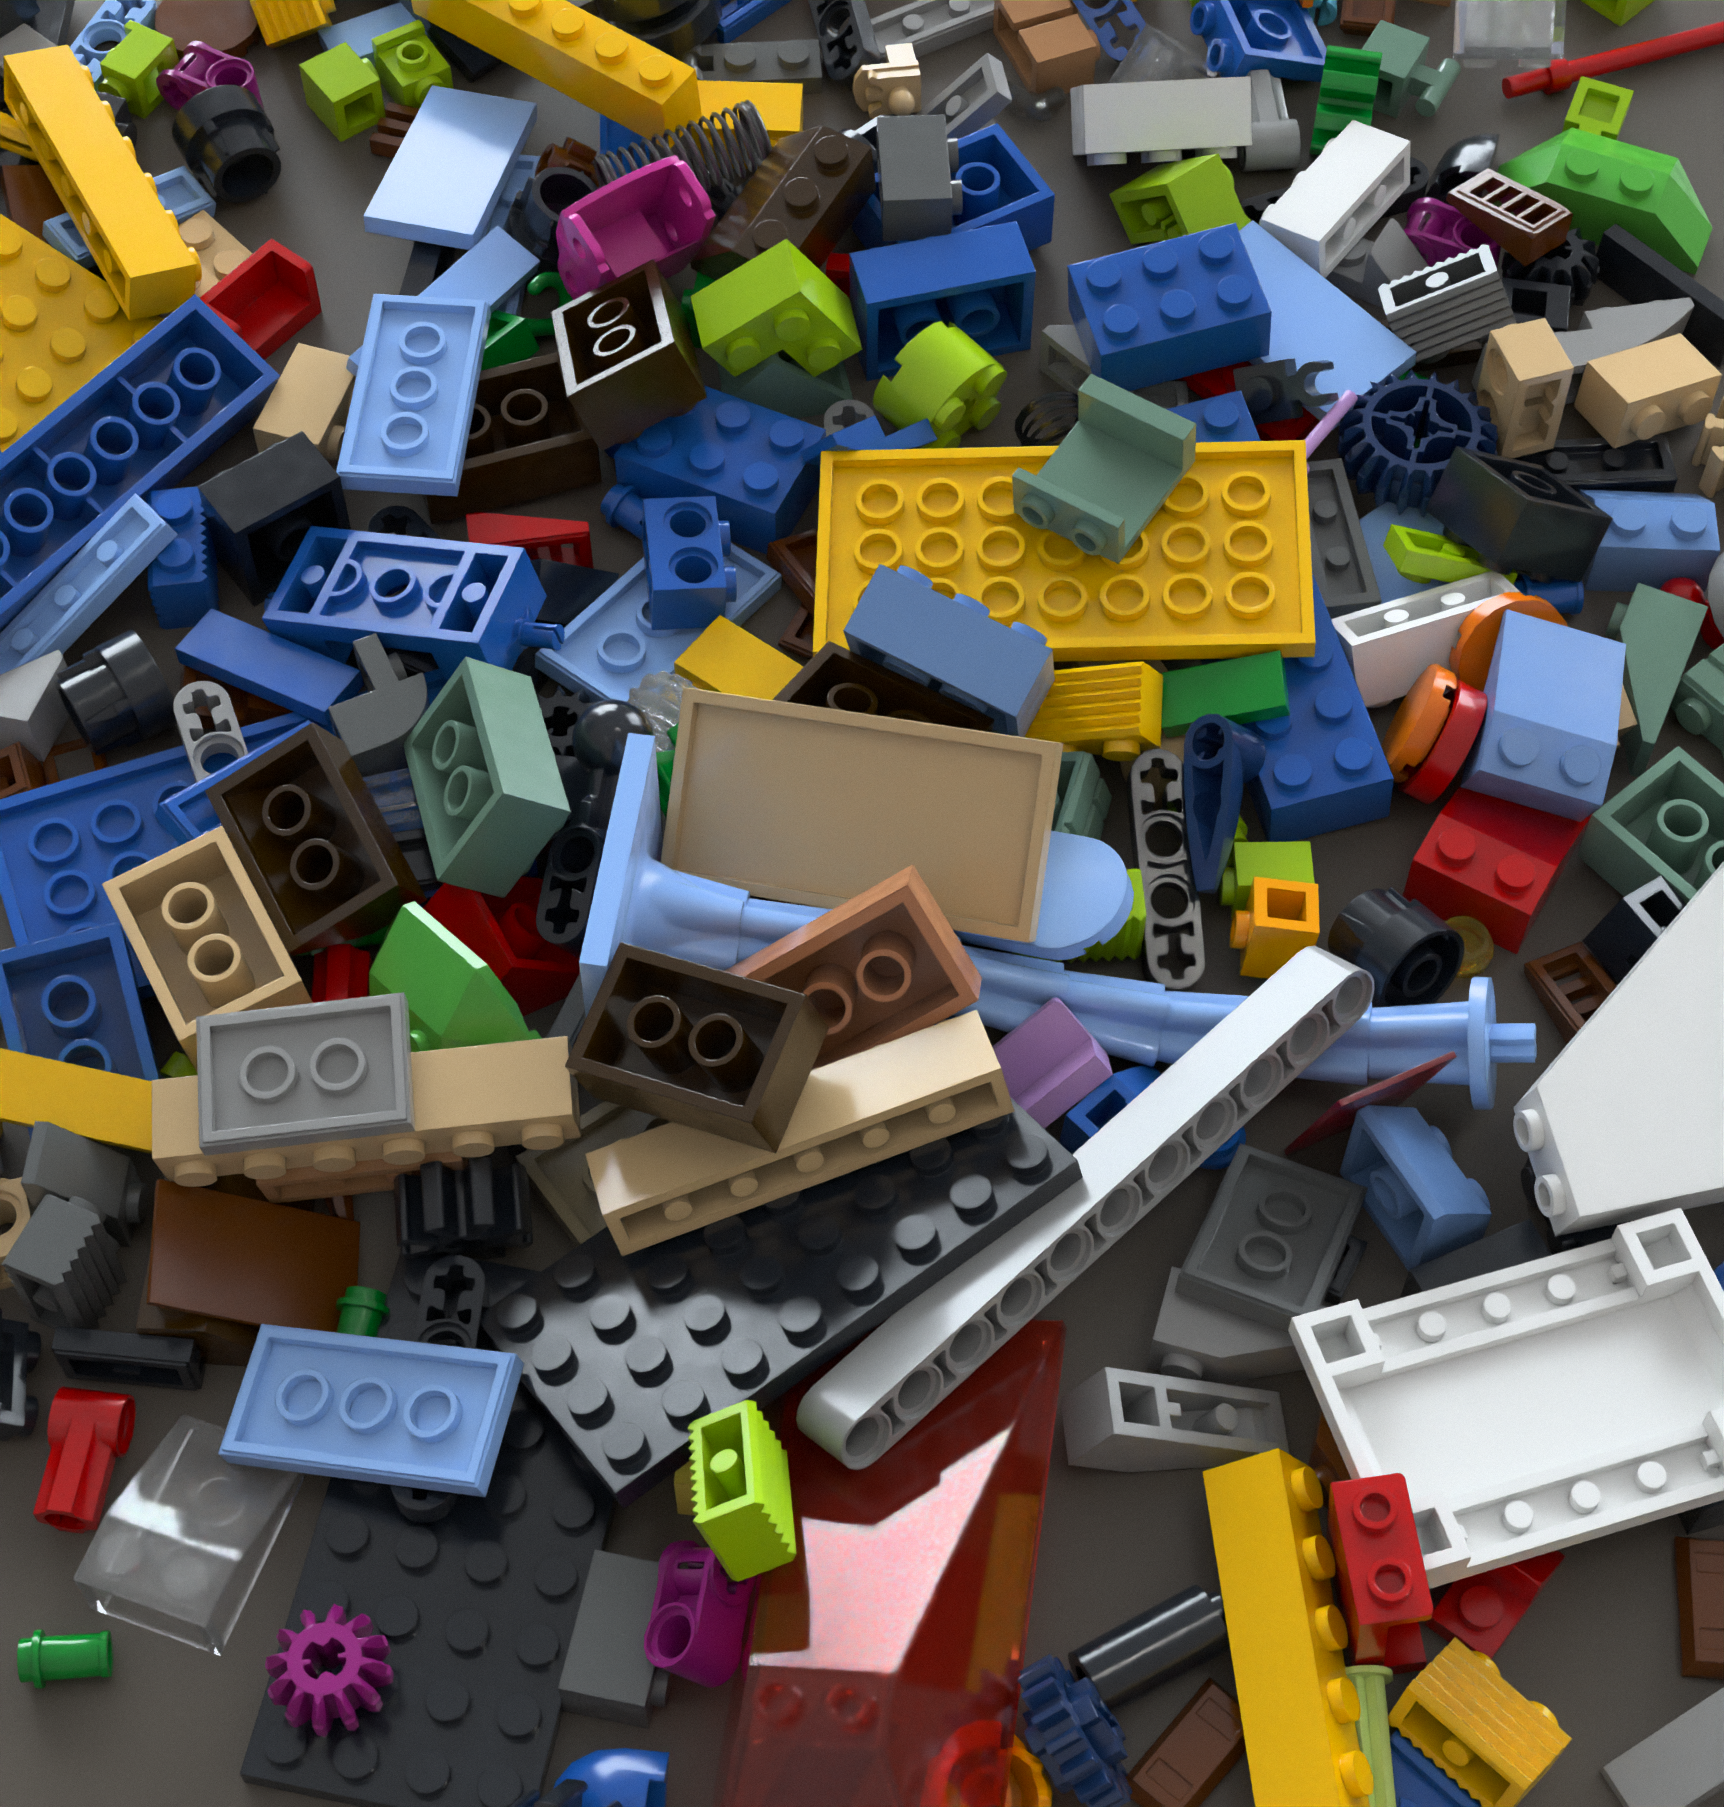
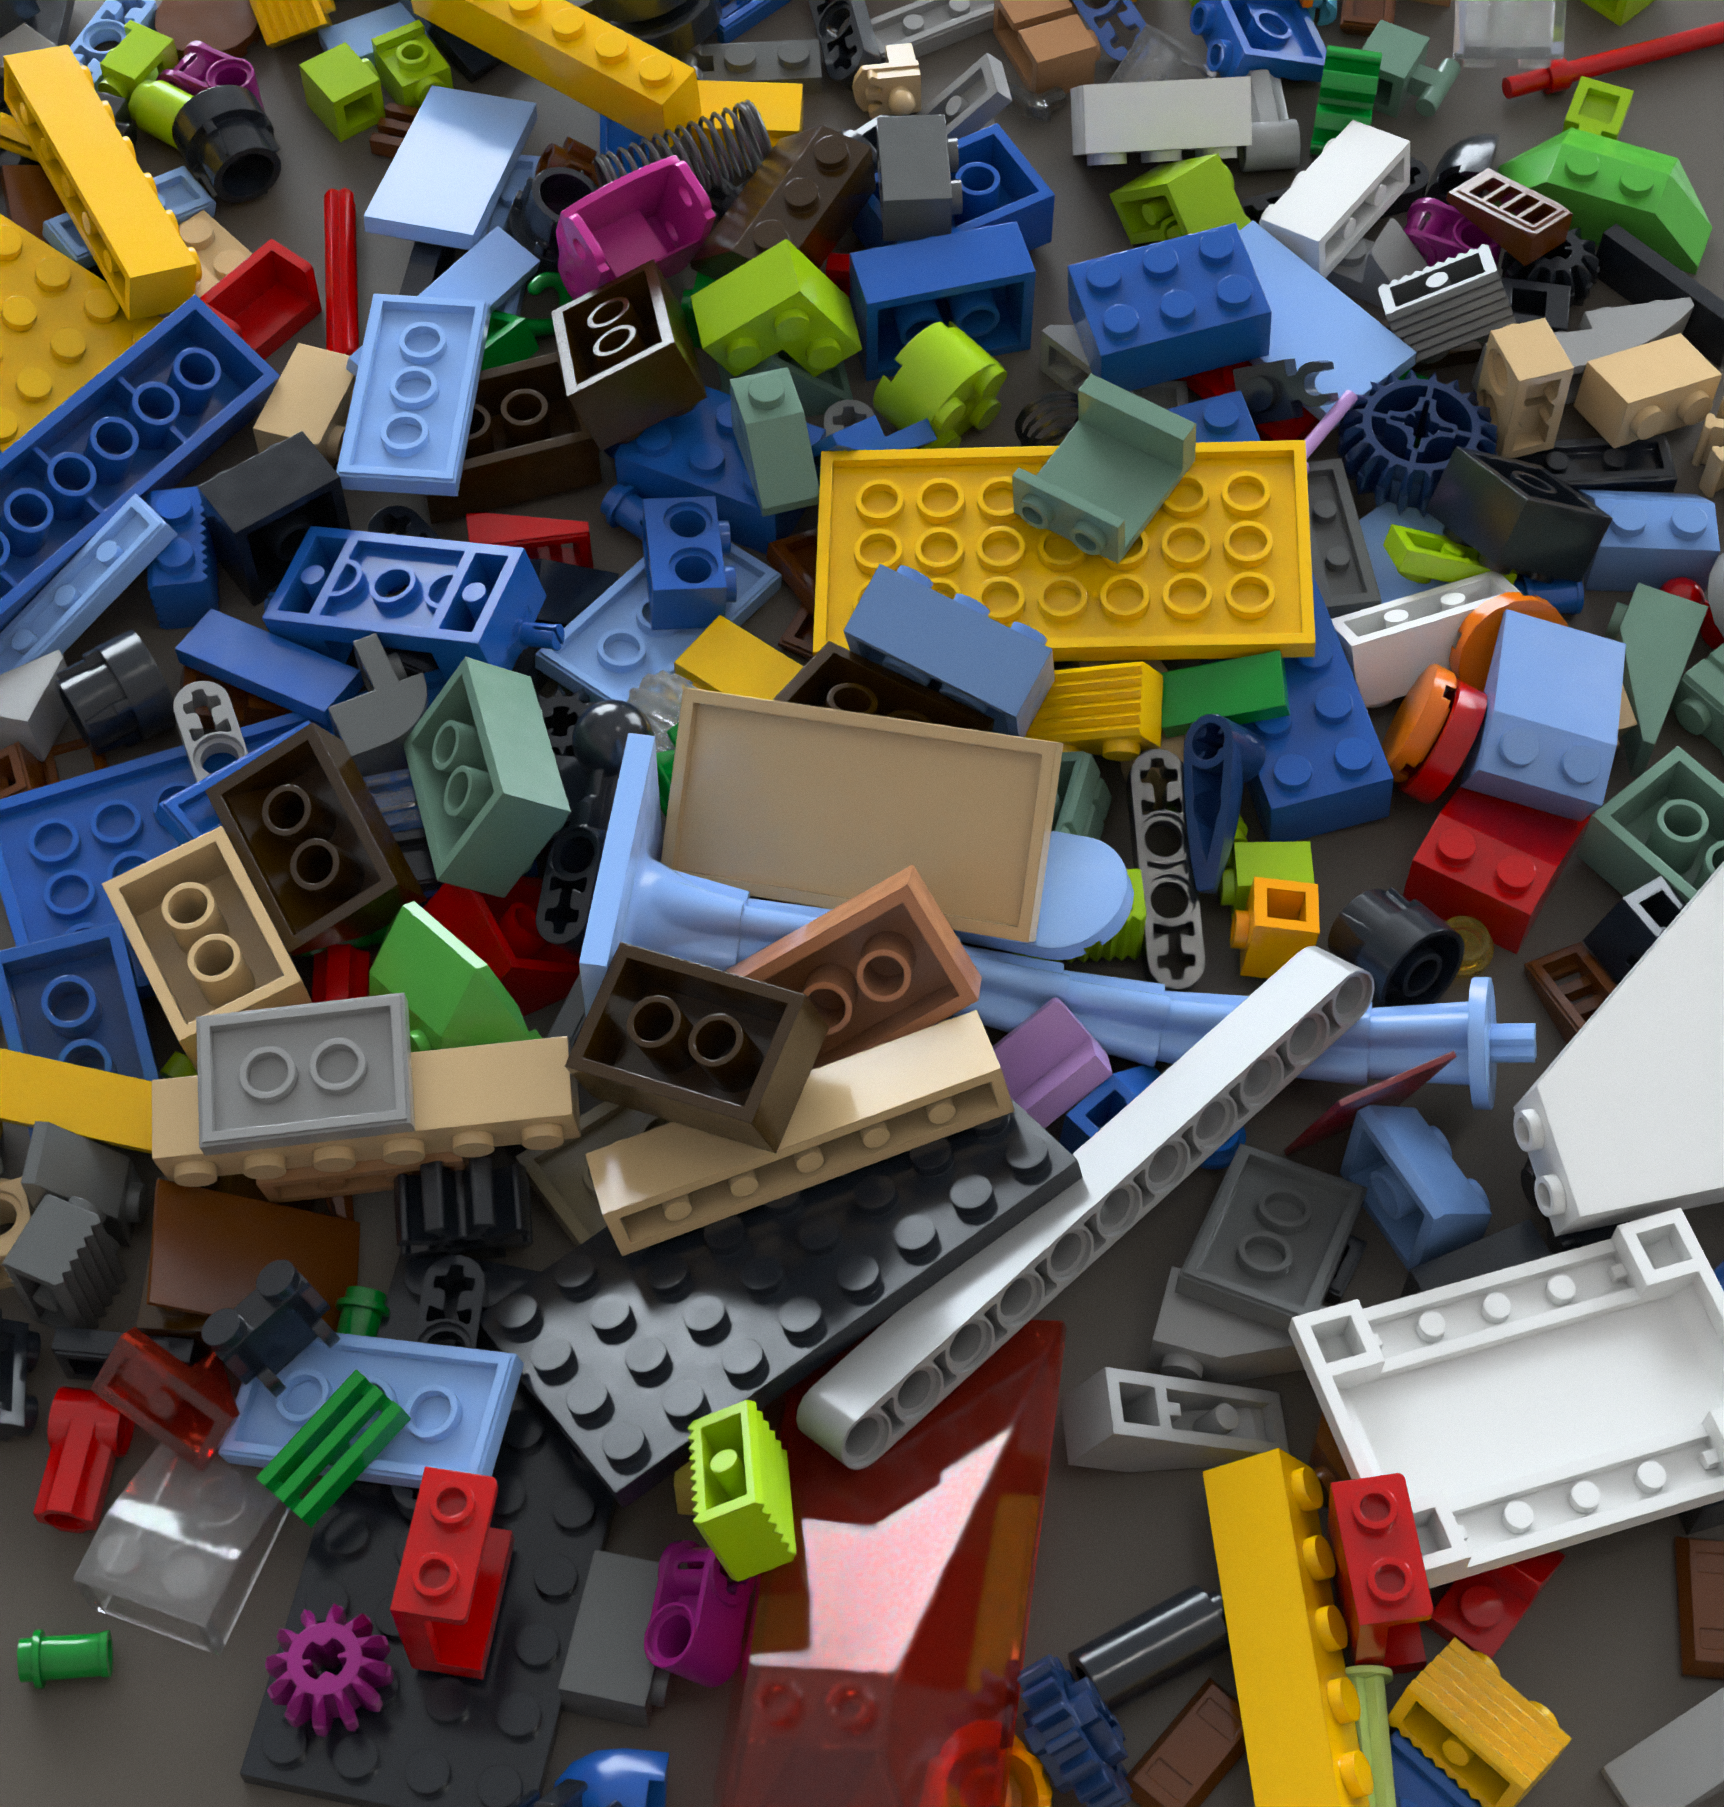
(155, 108): none -> lime brick
(173, 1402): none -> clear red slope
(269, 1326): none -> black piece
(326, 1440): none -> green tile
(341, 271): none -> red axle
(452, 1574): none -> red panel
(774, 441): none -> sand green slope

